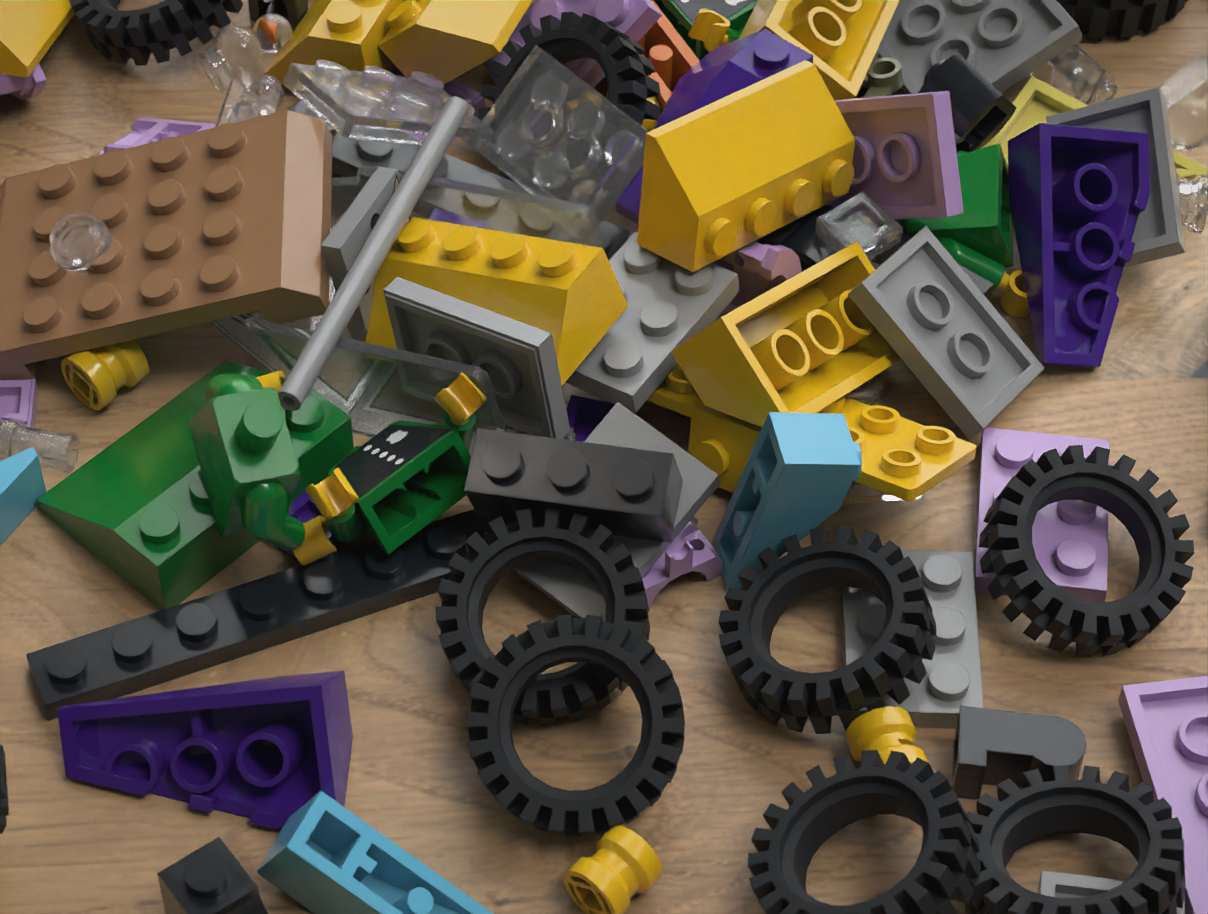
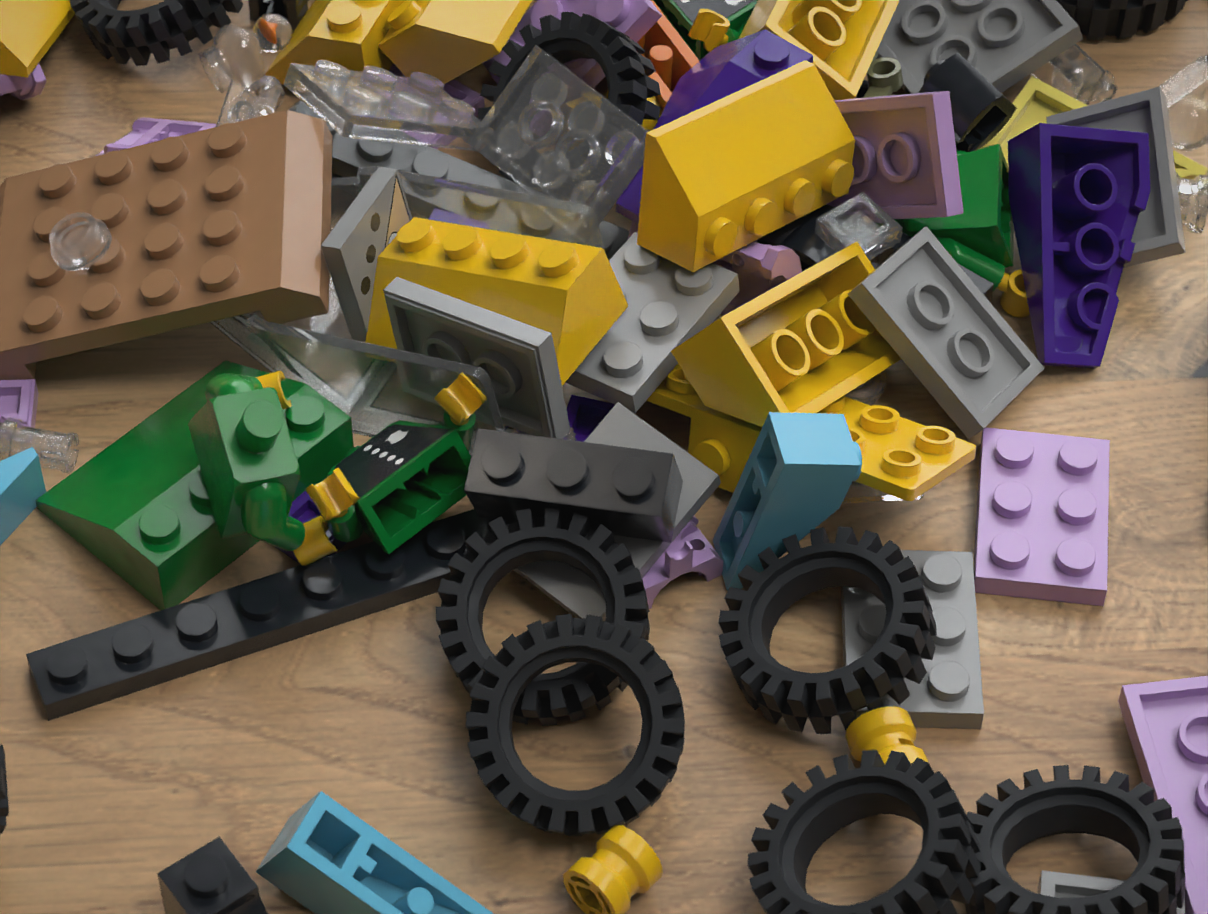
(101, 371): yellow wheel -> none
(220, 747): dark purple wedge -> none
(372, 255): light grey piece -> none
(1005, 744): leg -> none
(1130, 501): black tyre -> none

